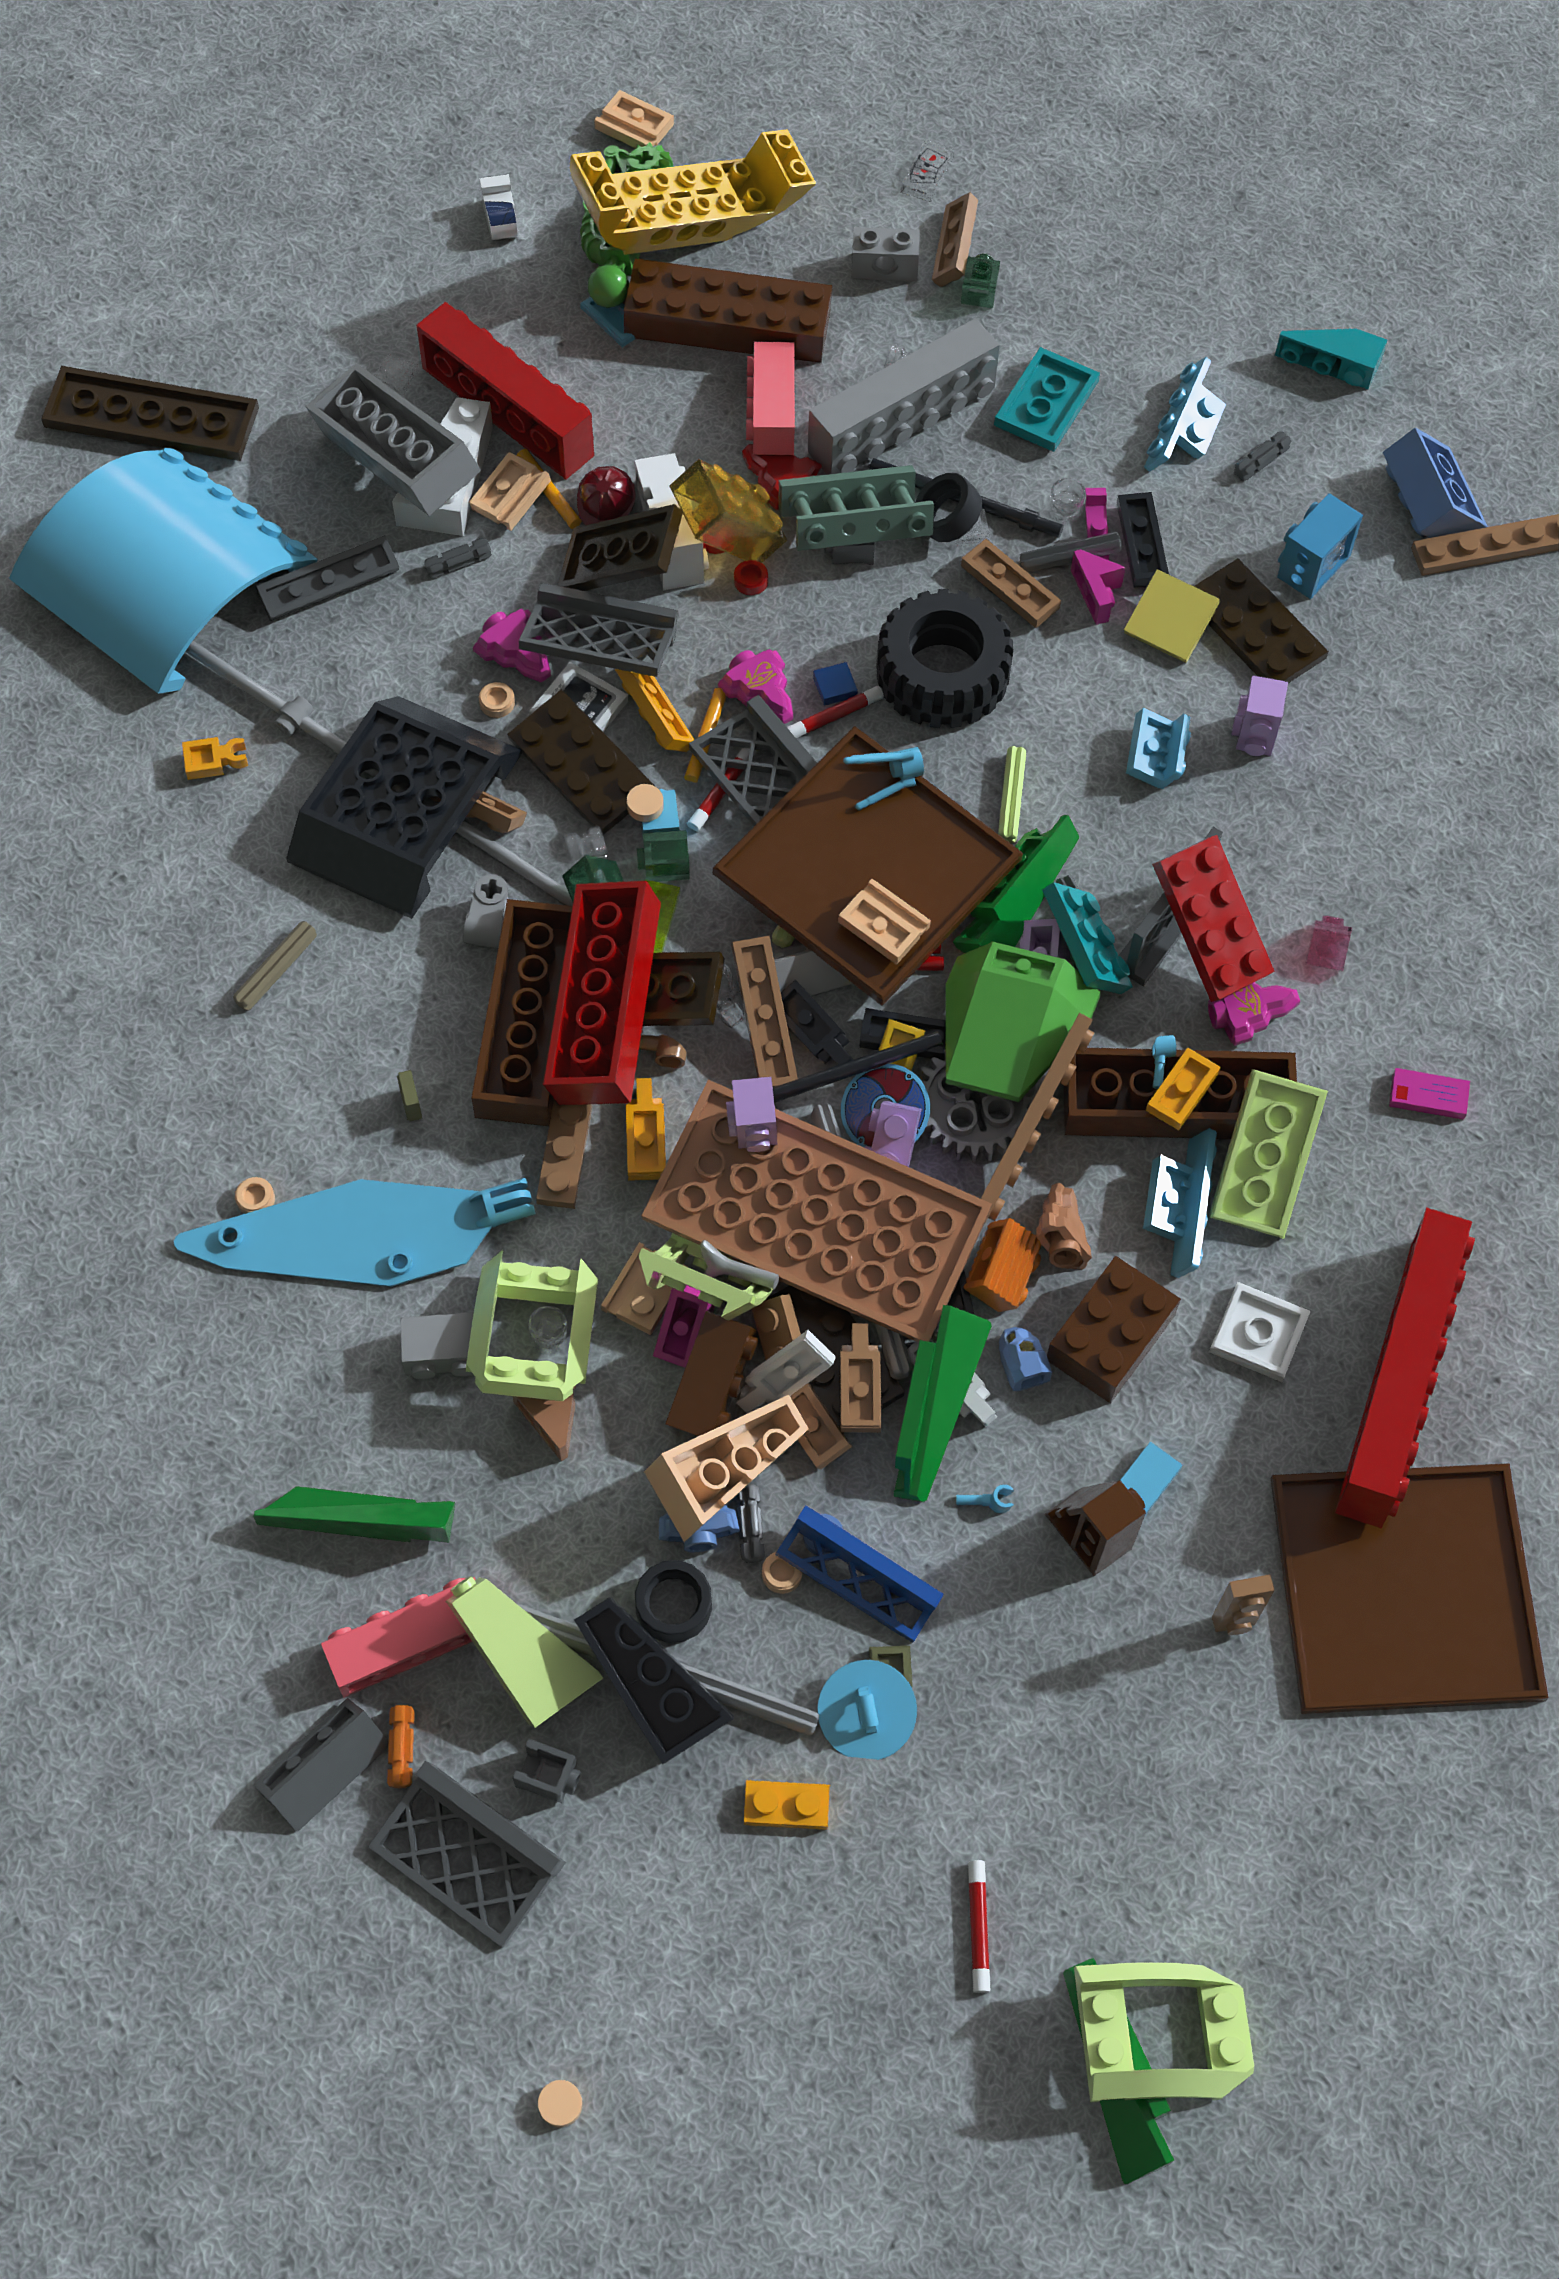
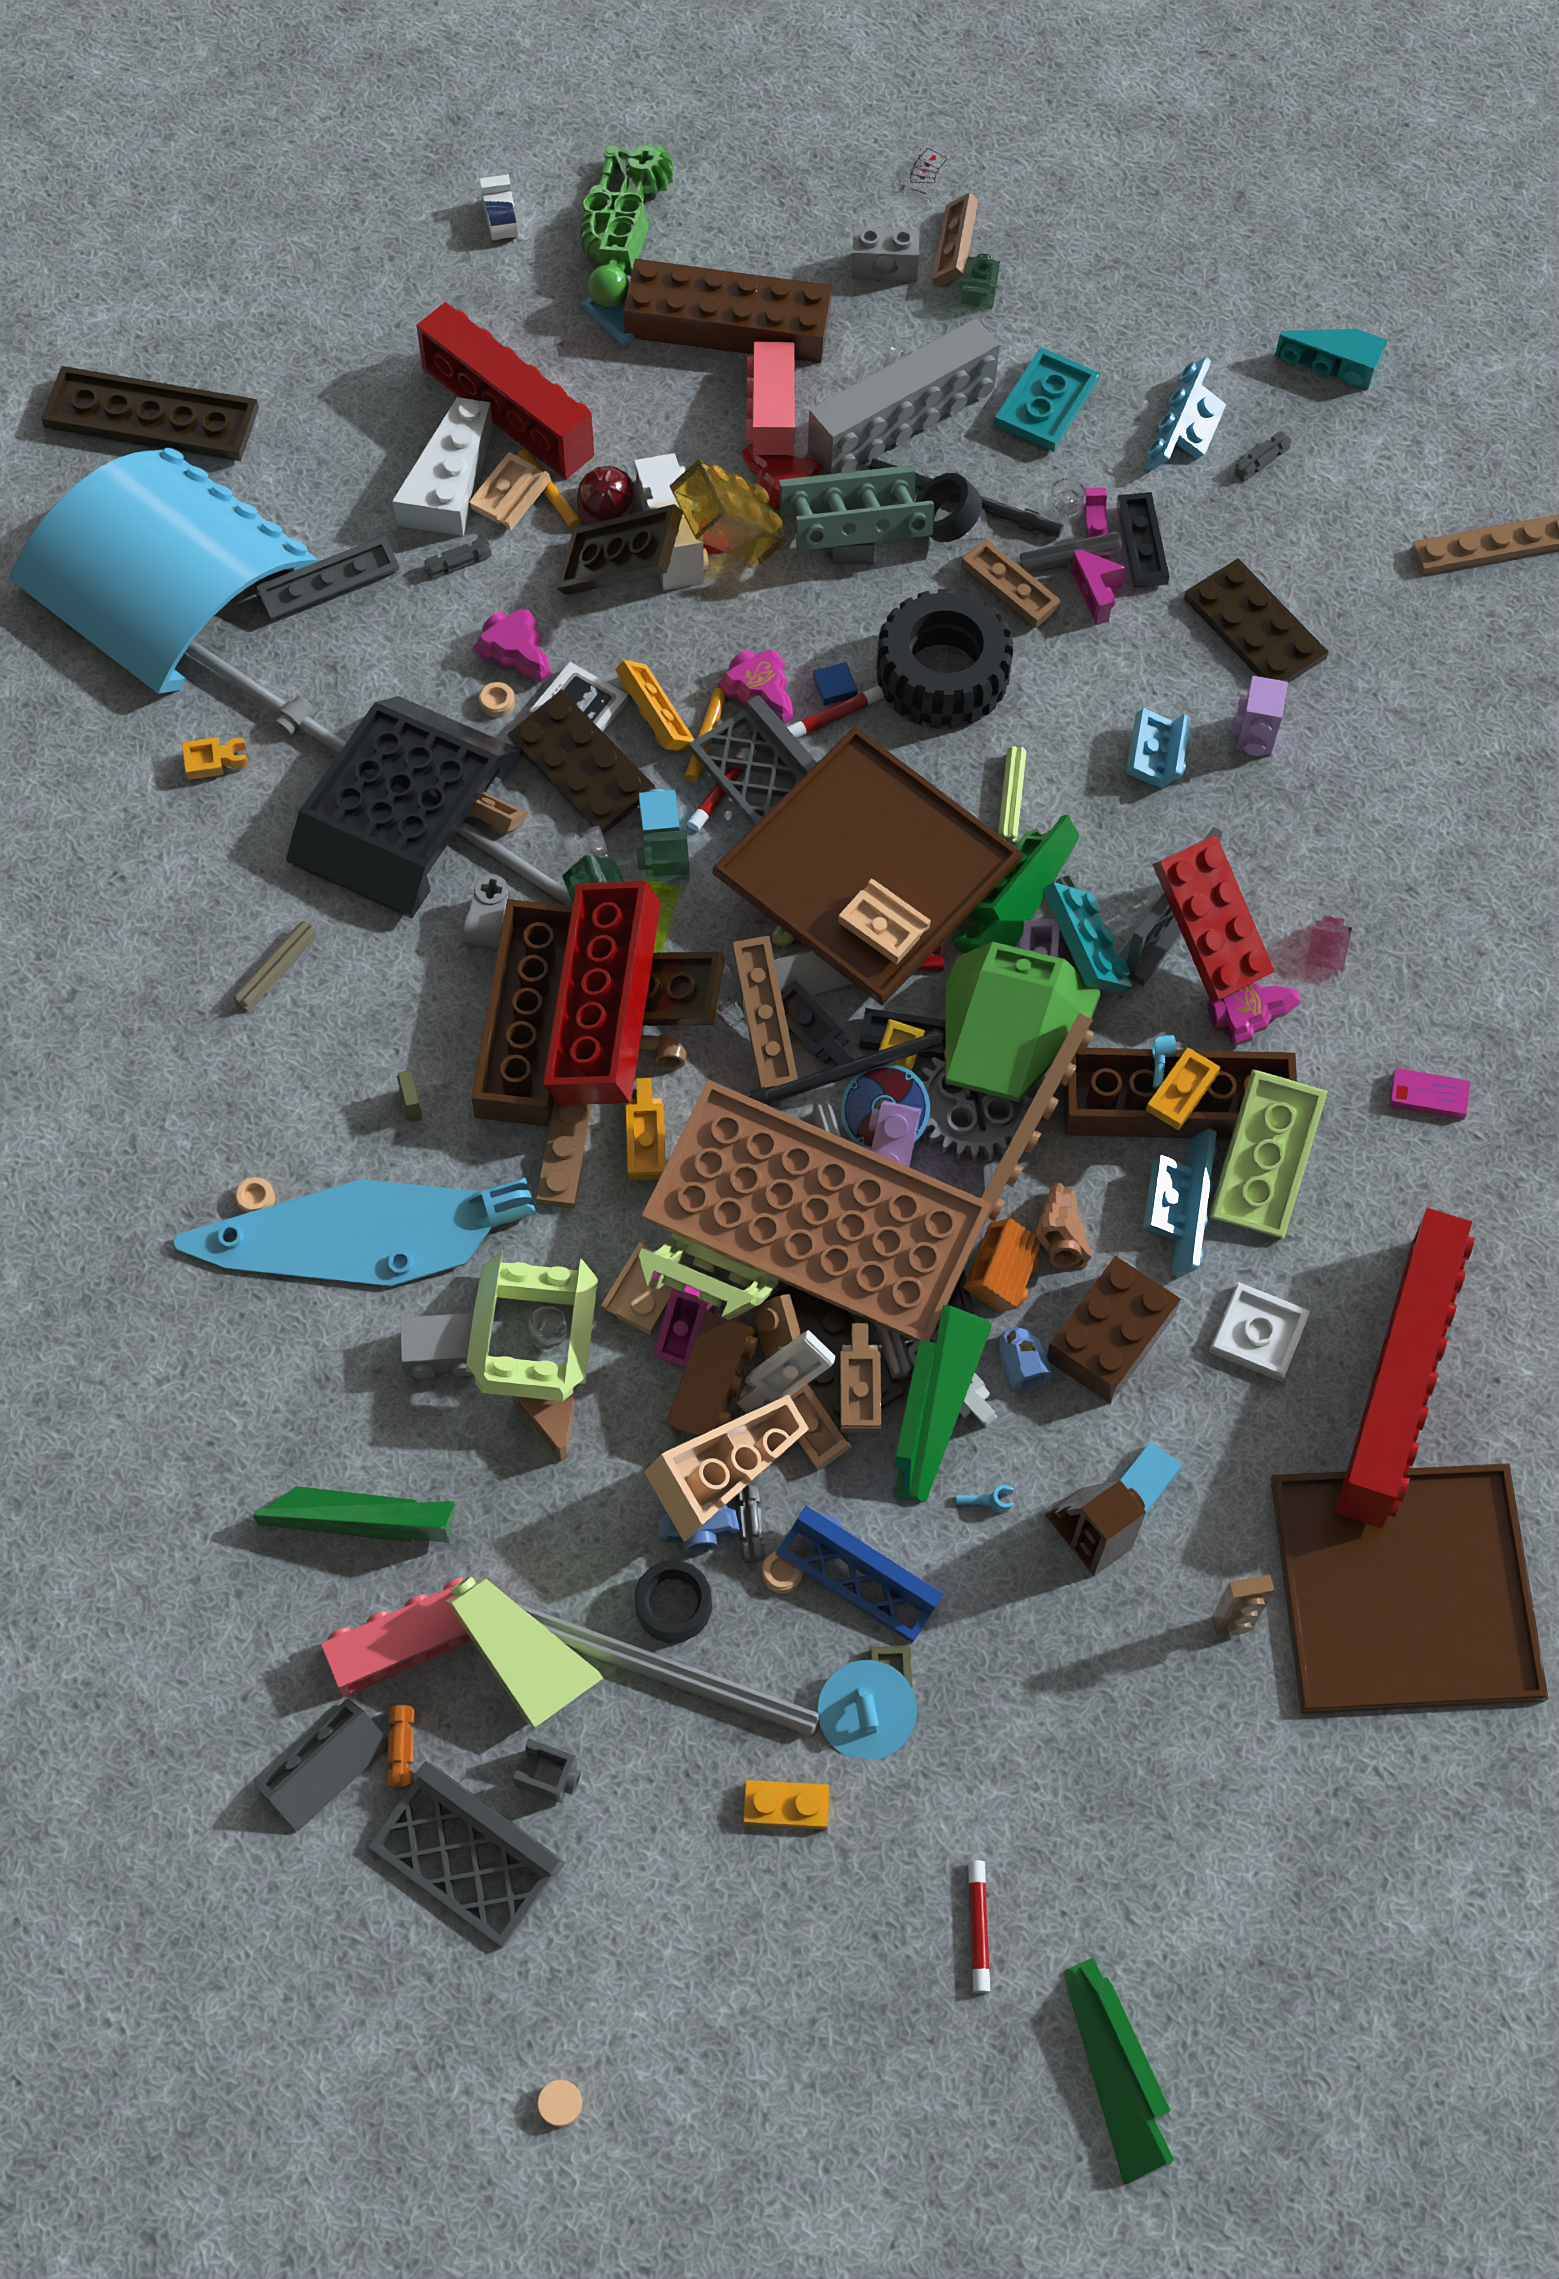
(393, 439): light grey brick -> none
(604, 617): dark grey fence -> none
(633, 121): light nougat plate -> none
(645, 802): light nougat tile -> none
(656, 1688): black wedge -> none
(692, 201): yellow slope -> none
(720, 1265): light grey piece -> none
(751, 577): red tile -> none
(753, 1114): lavender brick -> none
(903, 764): medium azure plant -> none
(1108, 2039): yellowish green wedge -> none
(1171, 616): light yellow tile -> none
(1318, 545): dark azure piece -> none
(1432, 486): medium blue slope -> none

